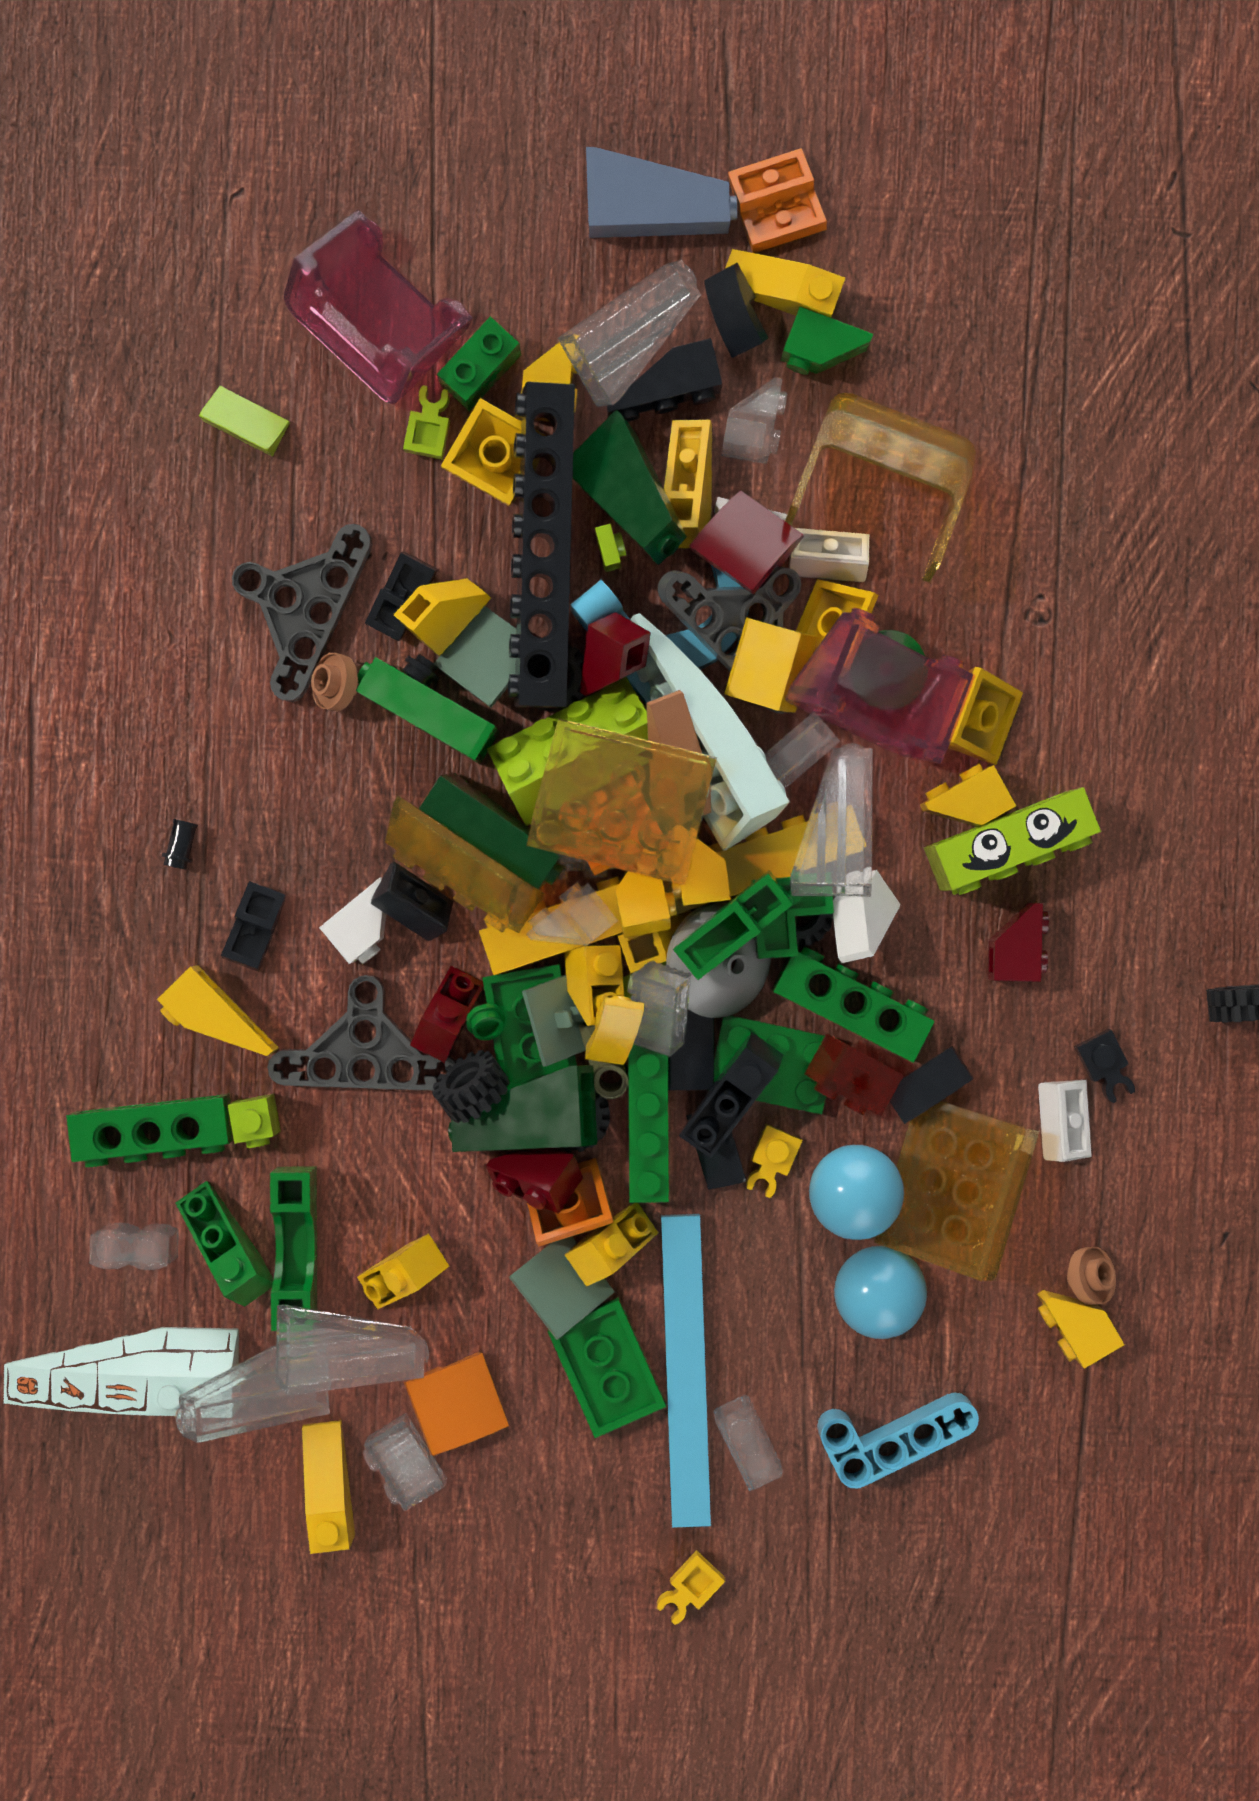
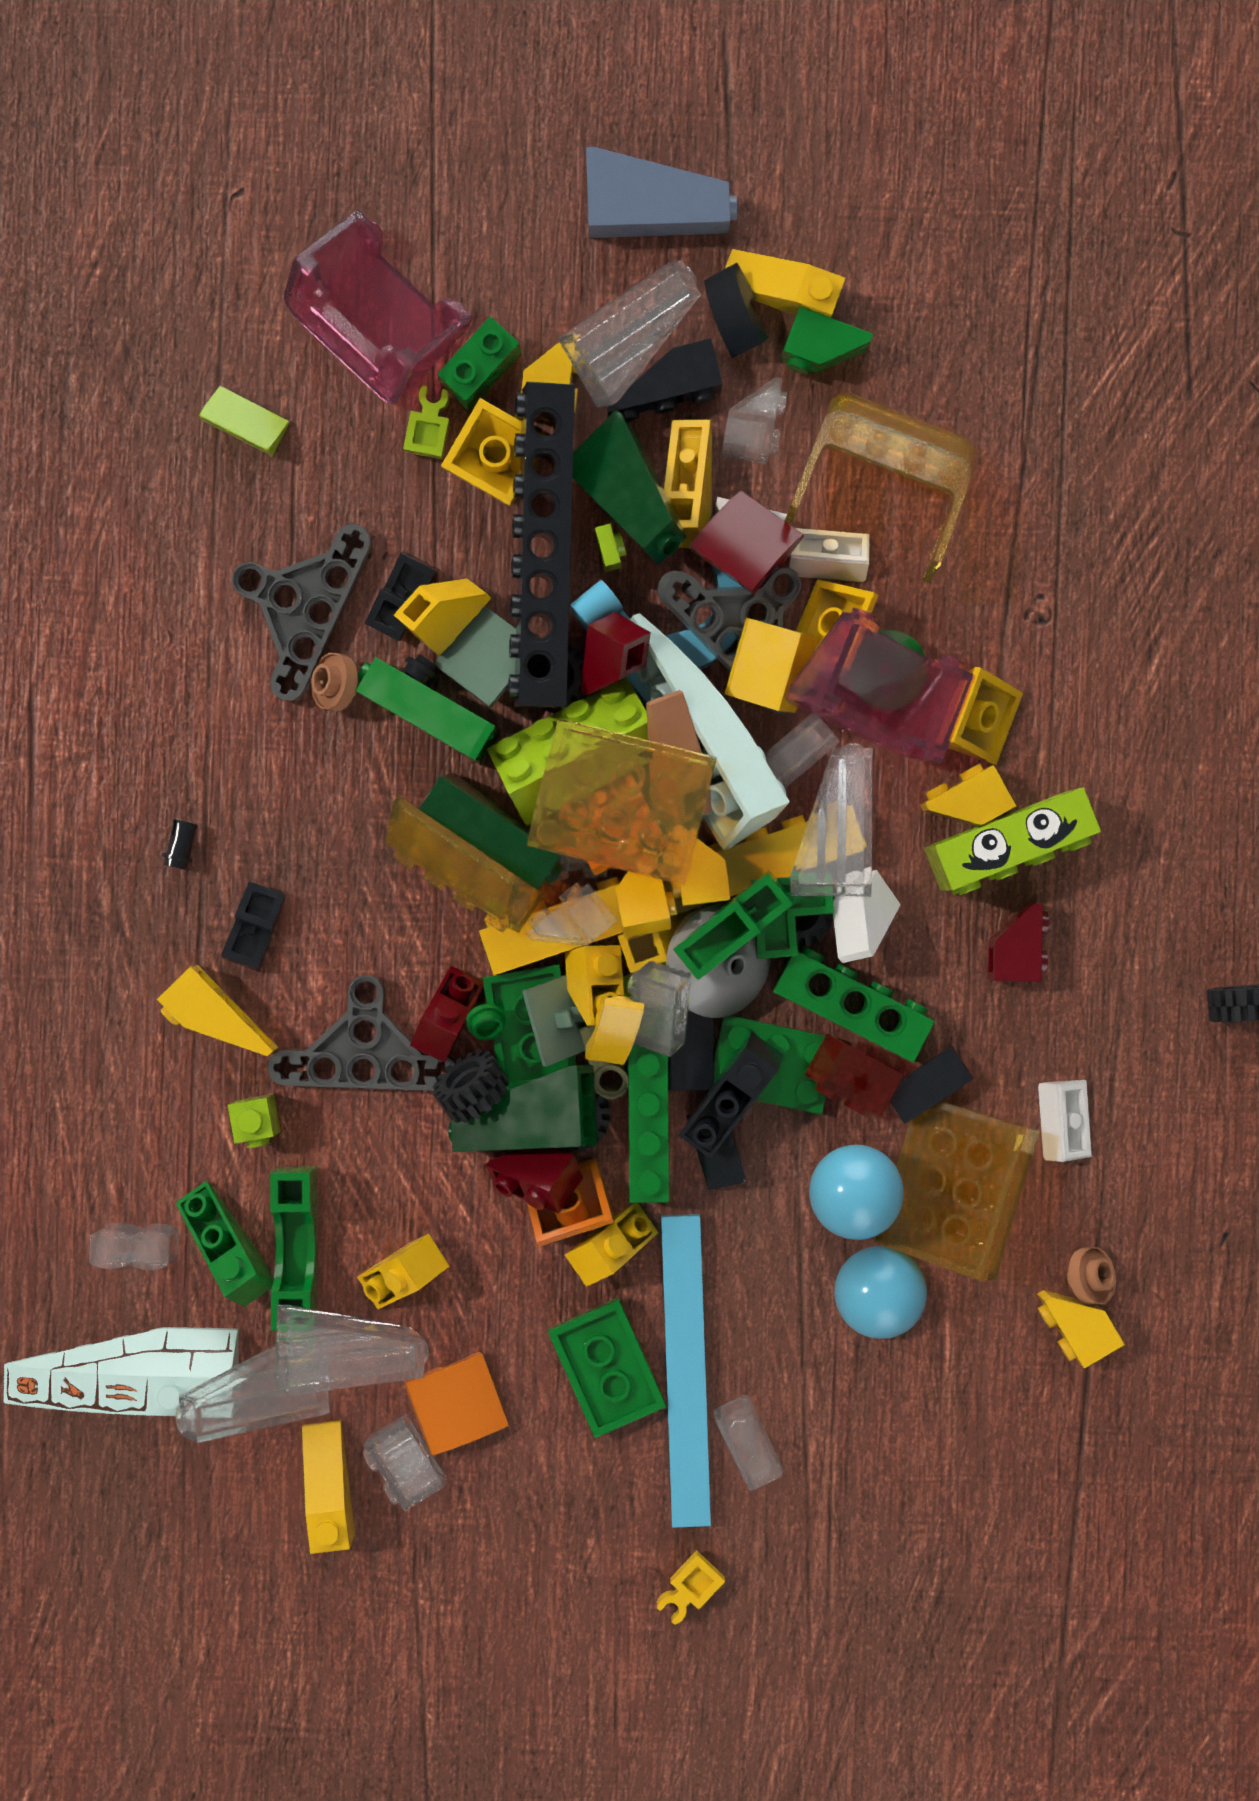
(90, 1144): green brick -> none
(357, 927): white slope -> none
(413, 902): black slope -> none
(556, 1288): sand green piece -> none
(775, 1154): yellow plate -> none
(777, 200): orange slope -> none
(898, 1431): medium azure beam -> none
(1103, 1060): black plate -> none

